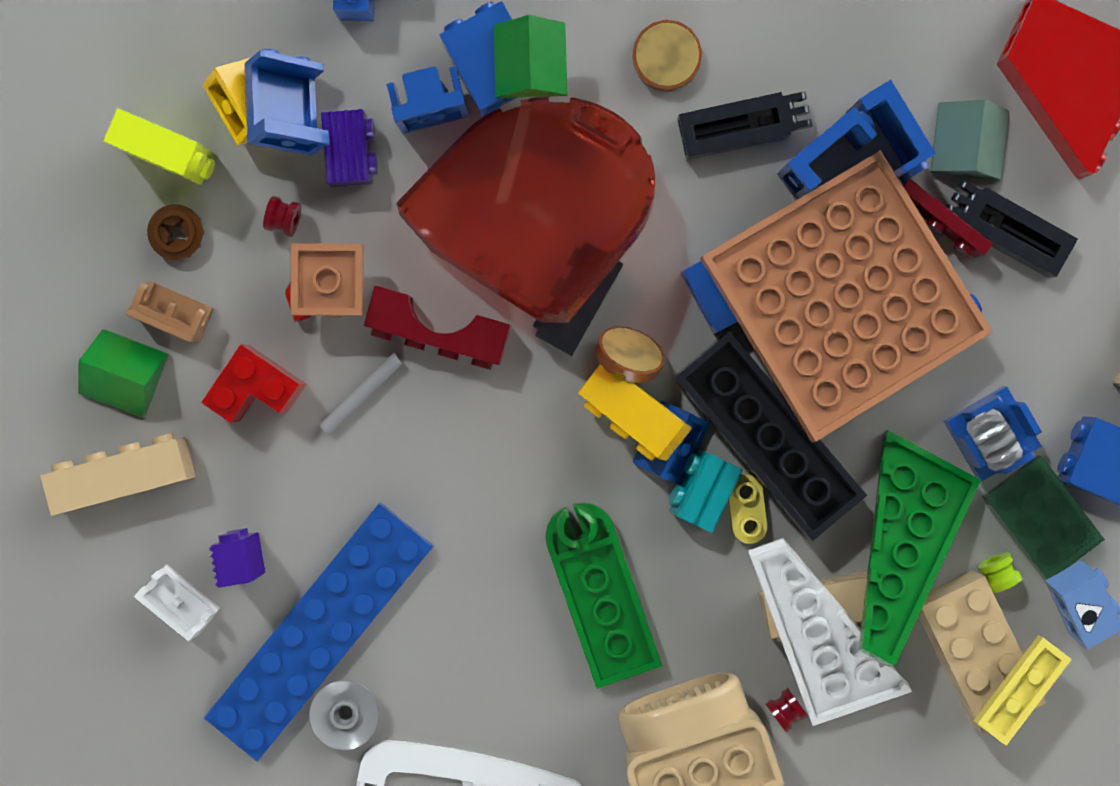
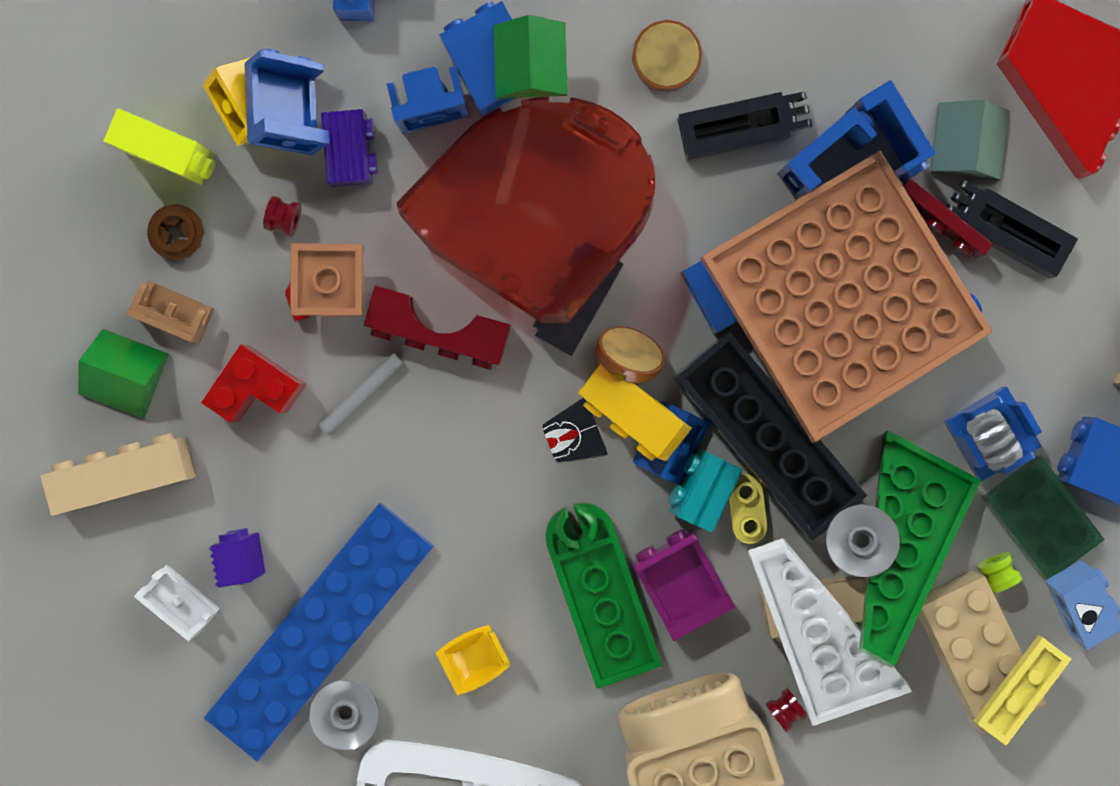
(473, 659): none -> yellow piece
(574, 434): none -> black sticker
(682, 583): none -> magenta panel
(882, 537): none -> light grey dish

